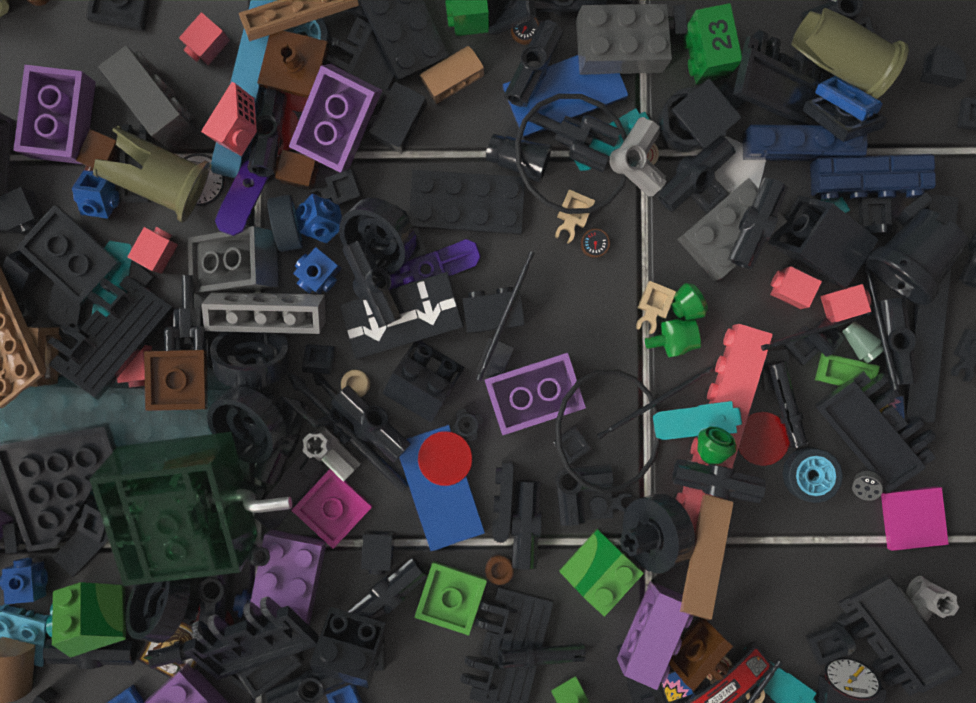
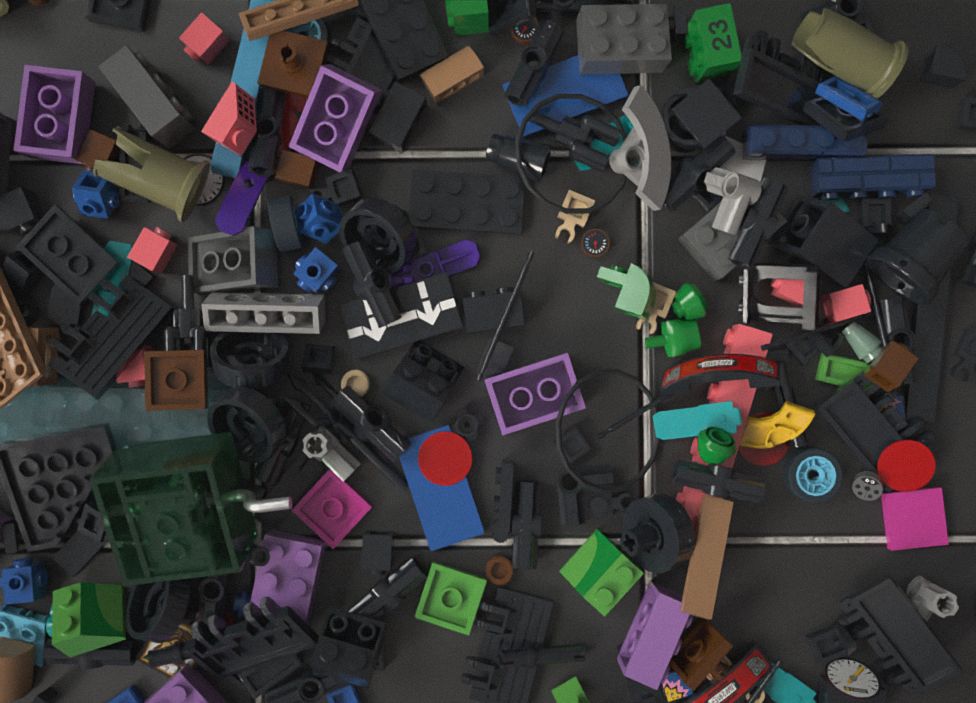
(636, 293): none -> brick
(657, 161): none -> light grey tile
(720, 367): none -> slope
(737, 193): none -> light grey piece
(754, 310): none -> panel
(777, 428): none -> yellow tile
(891, 366): none -> reddish brown brick
(906, 465): none -> red sticker

